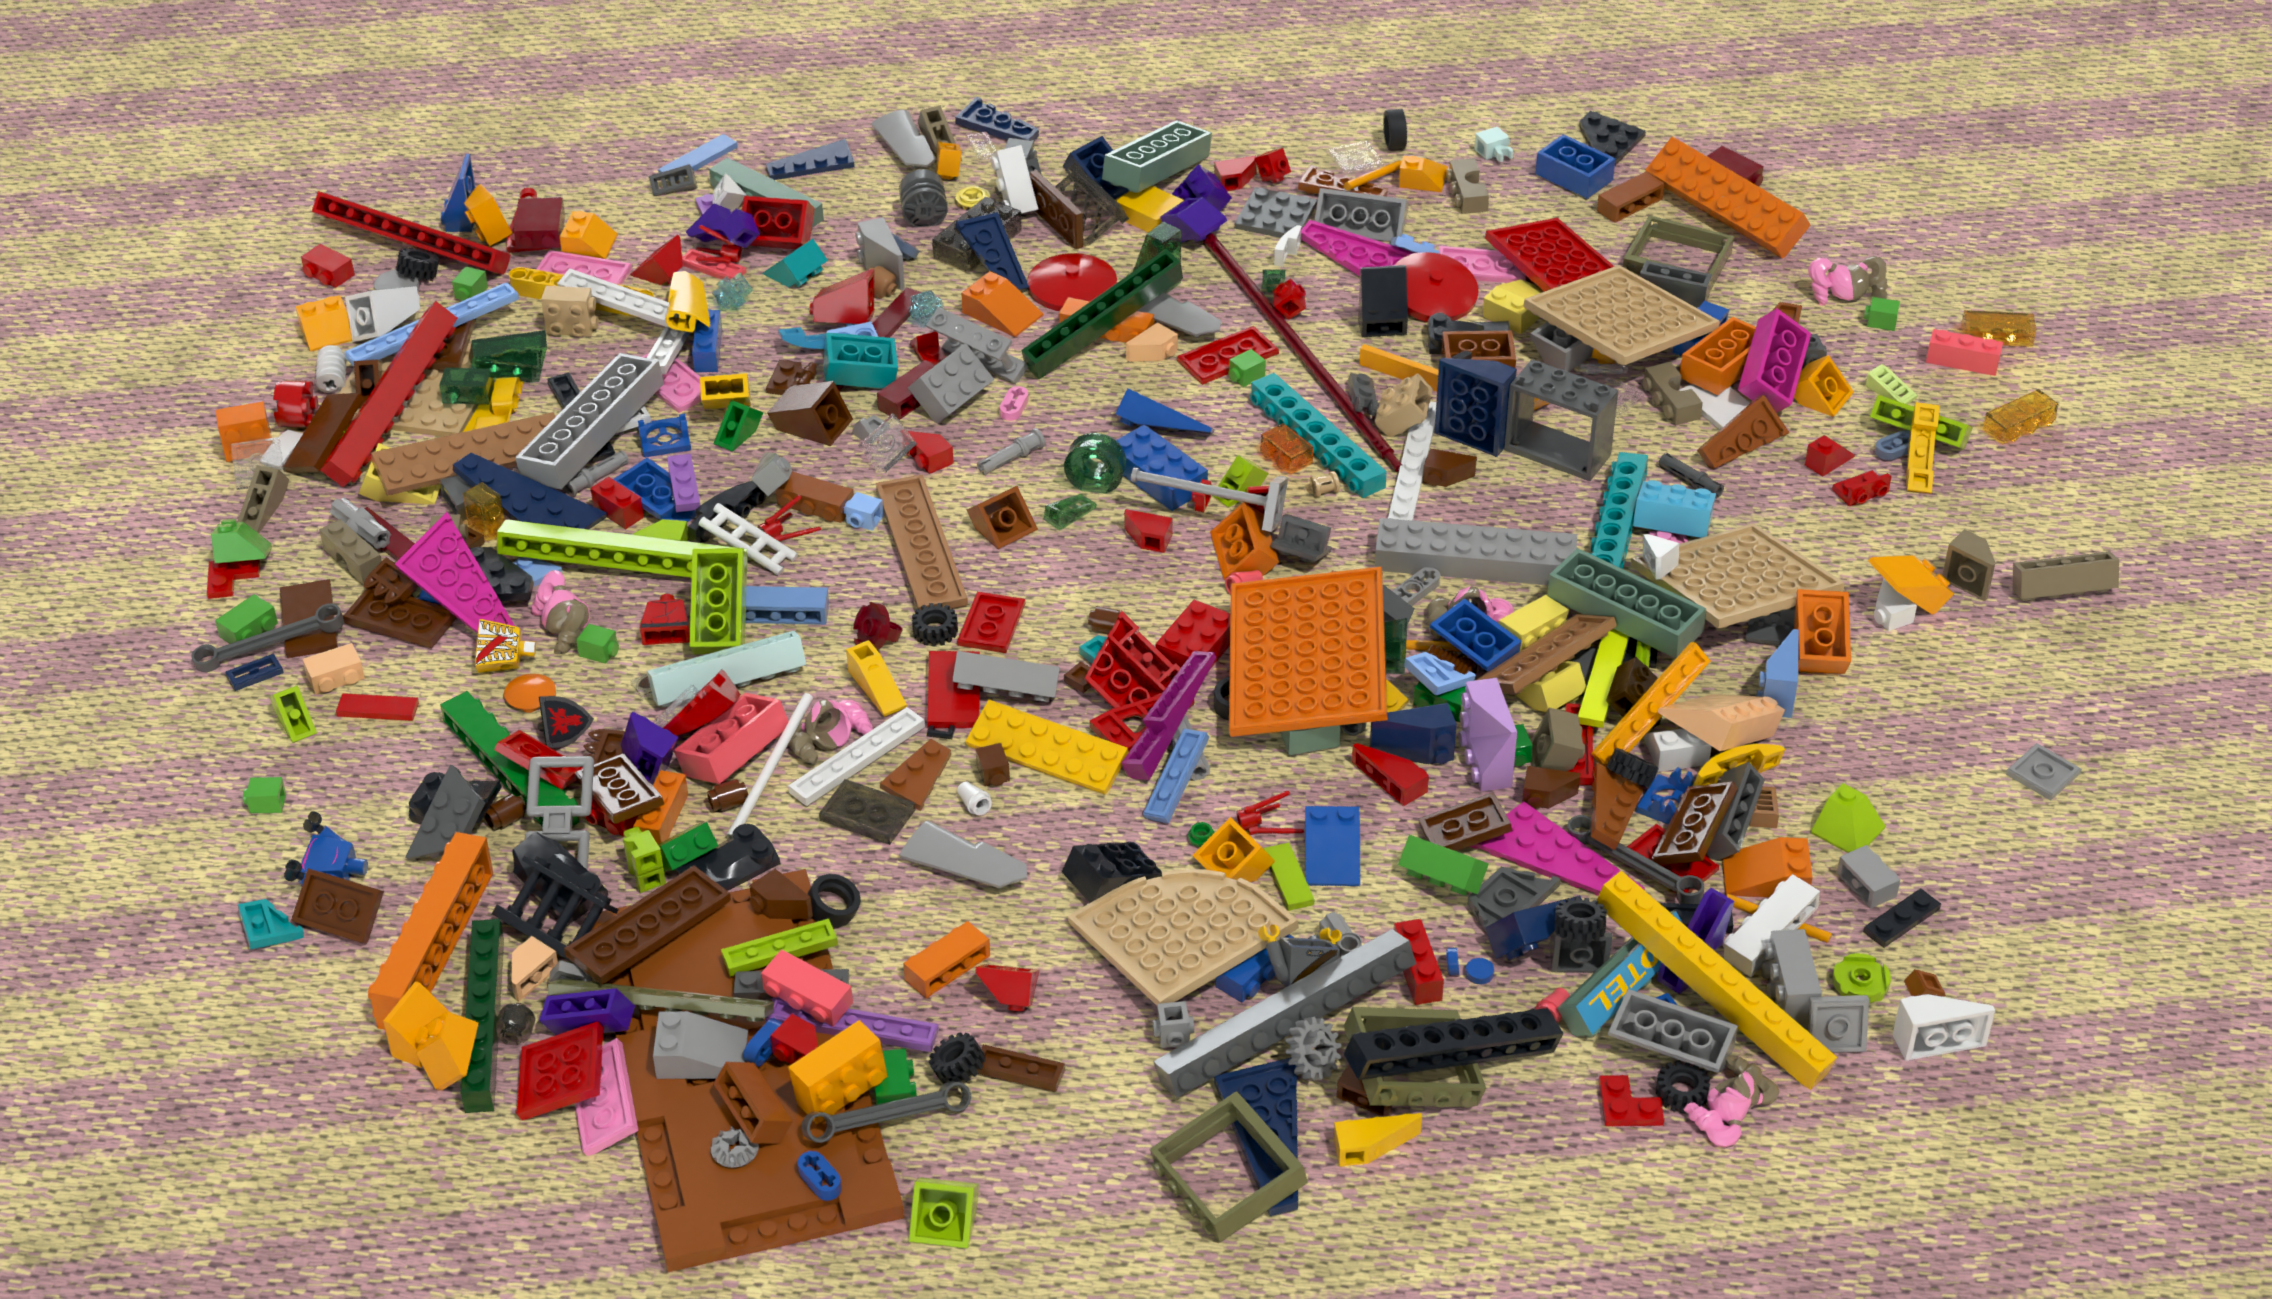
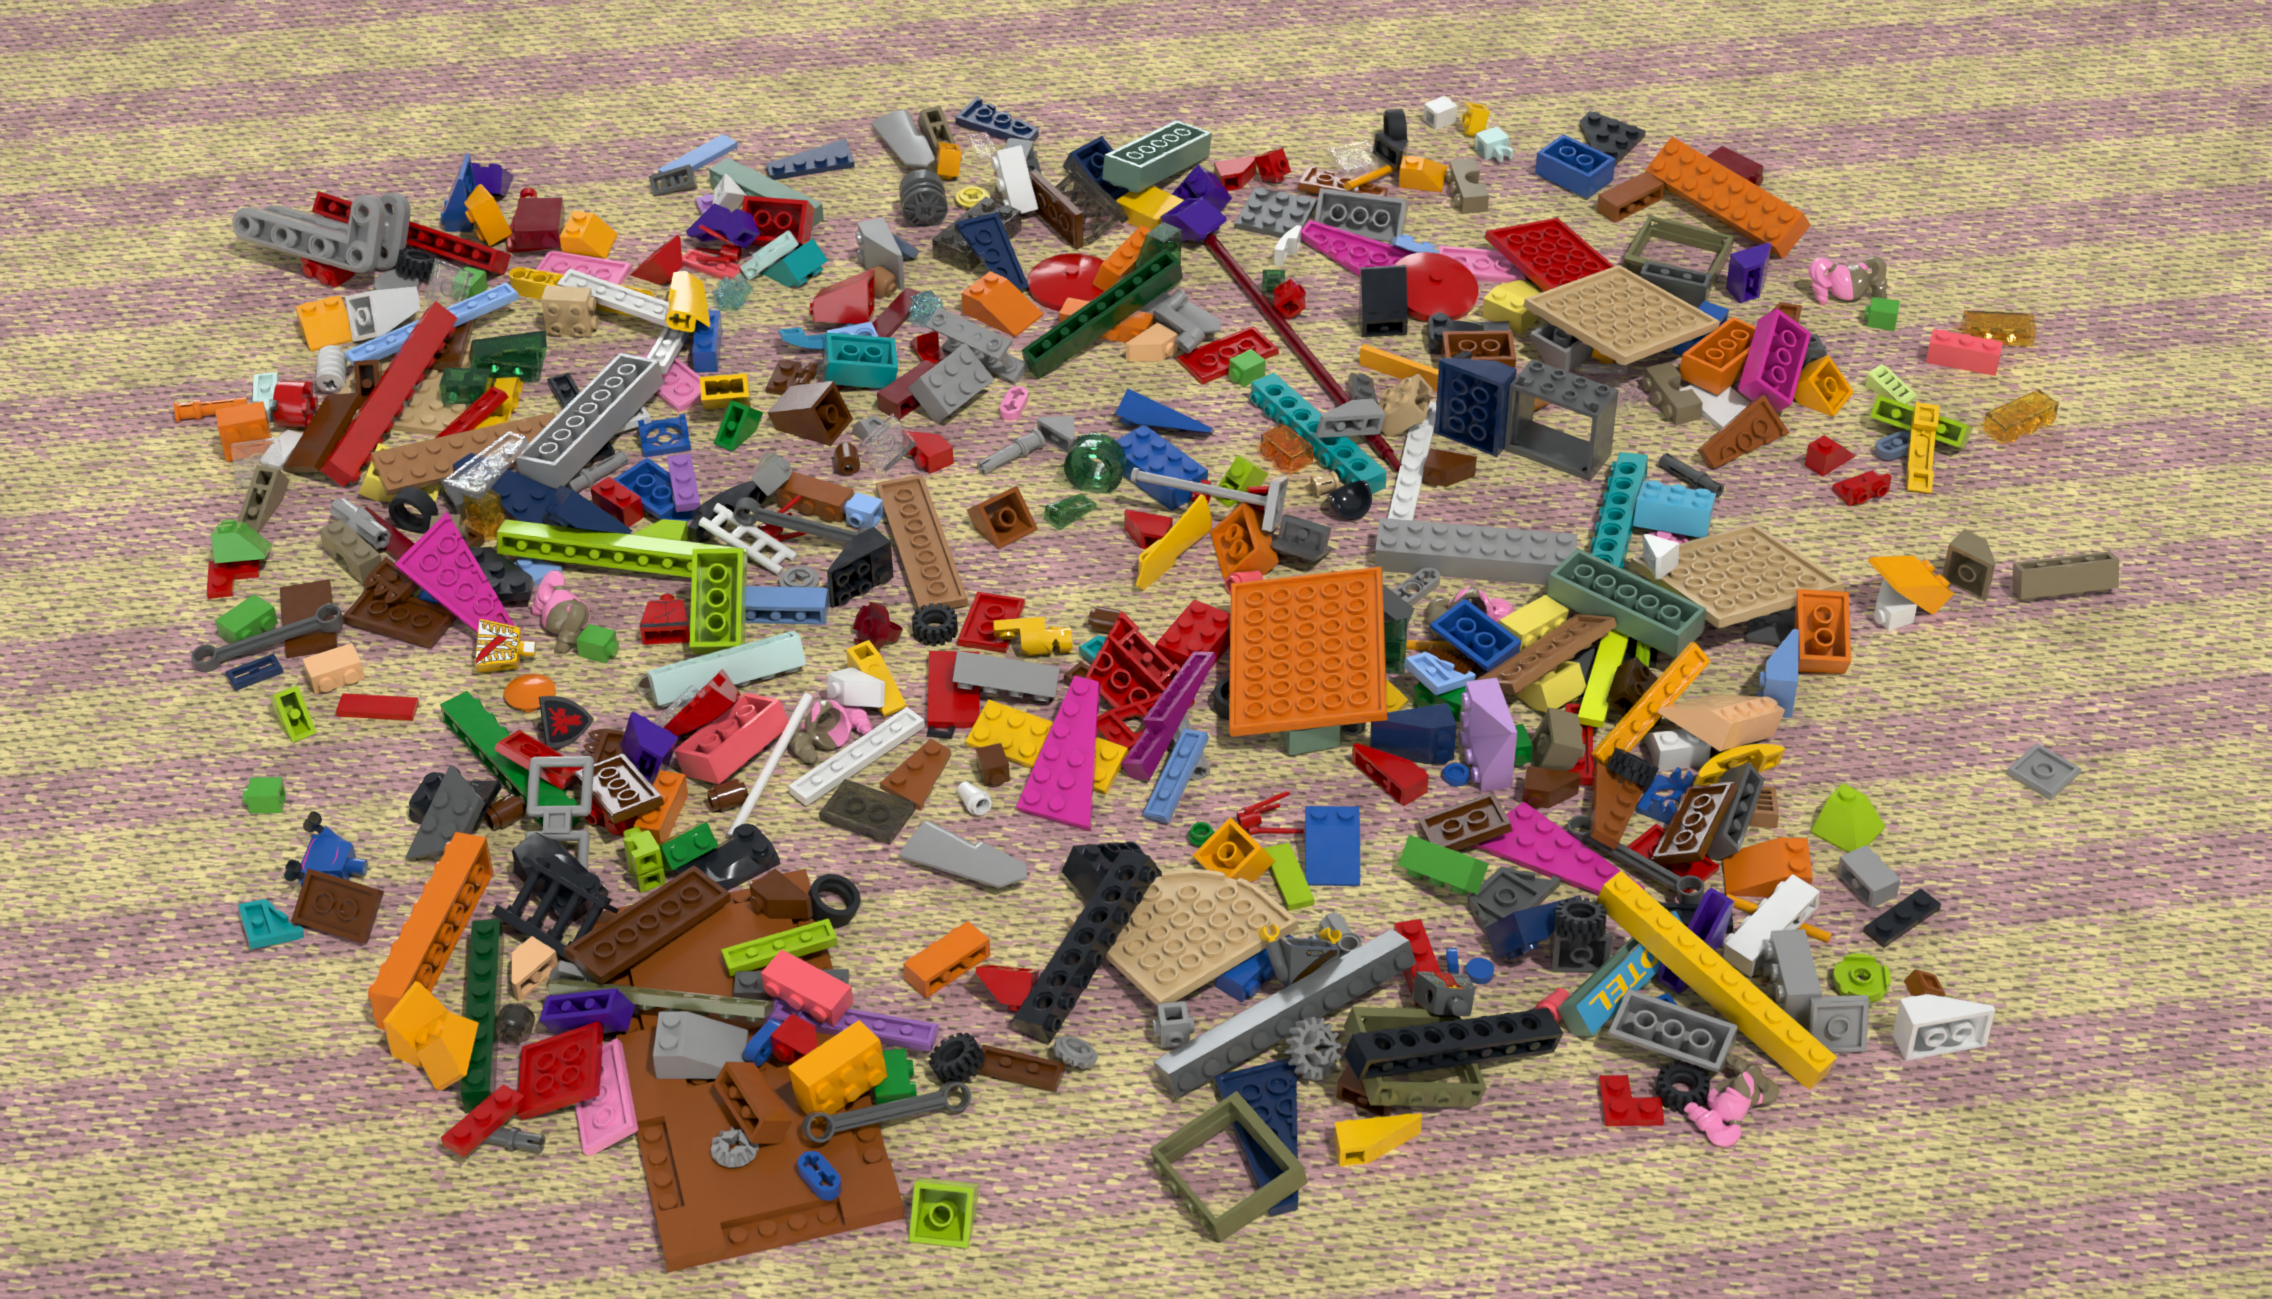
(199, 409): none -> orange pin
(264, 390): none -> light aqua hinge
(350, 246): none -> light grey beam
(417, 499): none -> black tyre
(447, 284): none -> clear tile
(476, 412): none -> red tile
(483, 1120): none -> red plate
(486, 468): none -> clear wing
(493, 178): none -> dark purple slope
(516, 1138): none -> dark grey pin
(573, 509): none -> dark blue slope
(769, 254): none -> light aqua hinge
(789, 522): none -> dark grey piece
(805, 574): none -> light grey gear
(847, 459): none -> reddish brown brick
(855, 688): none -> white slope
(860, 567): none -> black slope
(1034, 636): none -> yellow plate
(1057, 431): none -> light grey slope
(1065, 769): none -> dark pink wing
(1075, 1052): none -> light grey gear
(1085, 946): none -> black brick
(1121, 261): none -> orange brick
(1163, 553): none -> yellow panel
(1189, 334): none -> light grey beam
(1351, 500): none -> black helmet
(1352, 419): none -> light grey slope
(1390, 150): none -> black slope
(1440, 112): none -> white brick
(1450, 993): none -> dark grey torso
(1456, 774): none -> blue tile
(1475, 118): none -> yellow brick
(1748, 272): none -> dark purple slope

